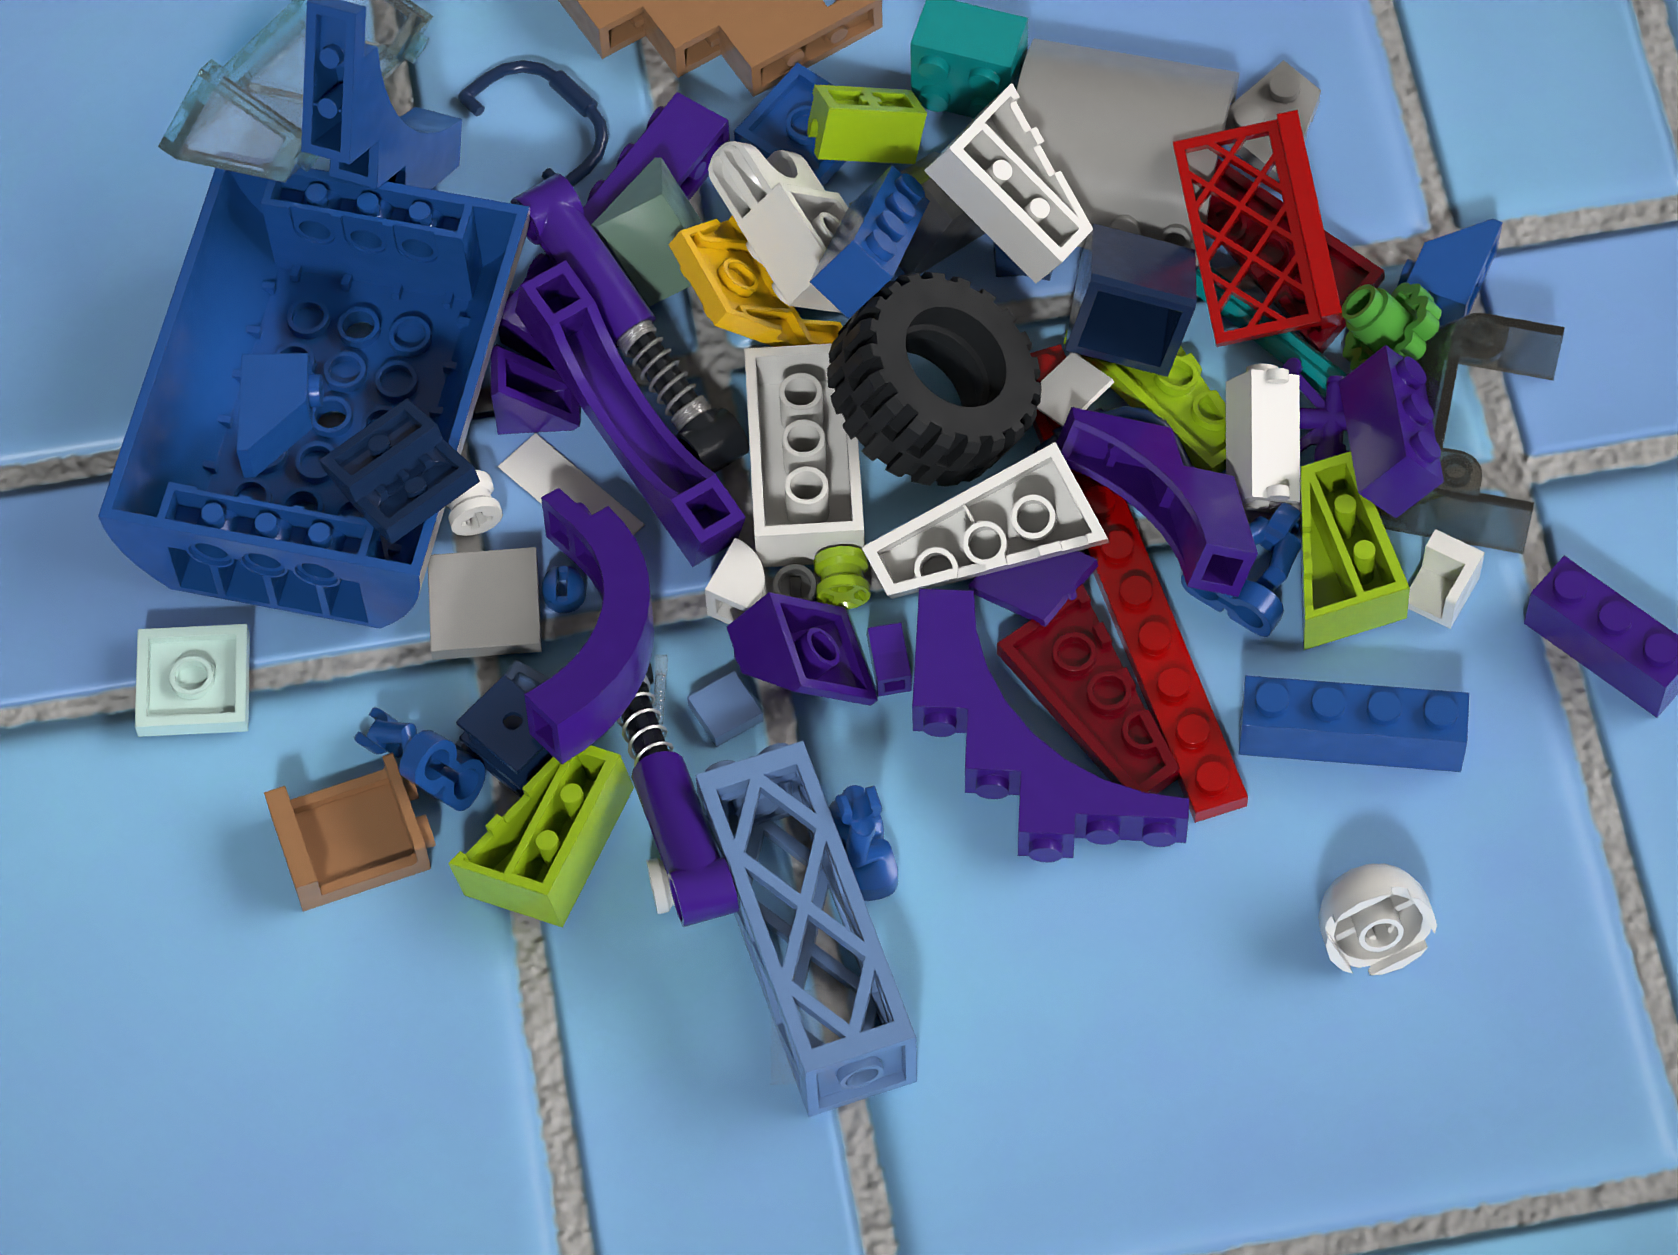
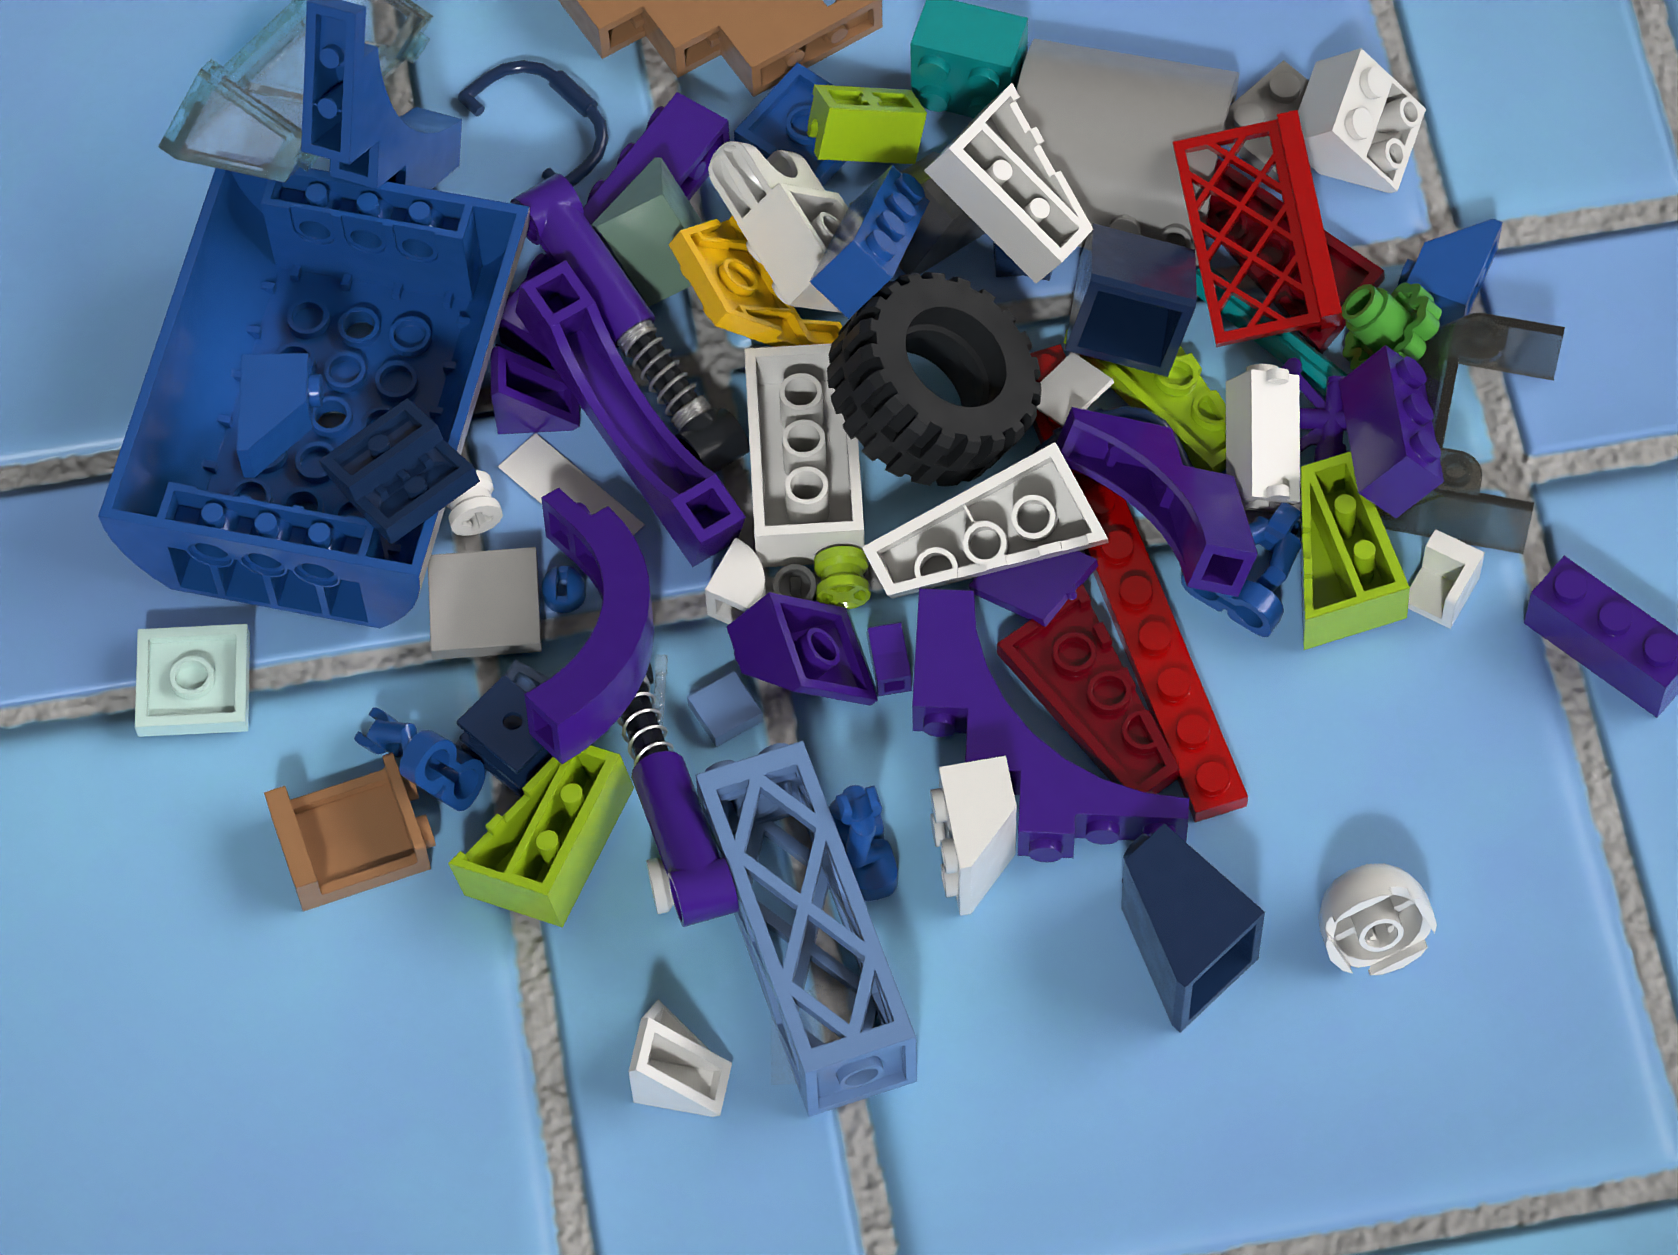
(675, 1068): none -> white slope
(973, 827): none -> white slope
(1187, 923): none -> dark blue slope
(1354, 723): blue brick -> none
(1358, 122): none -> white slope

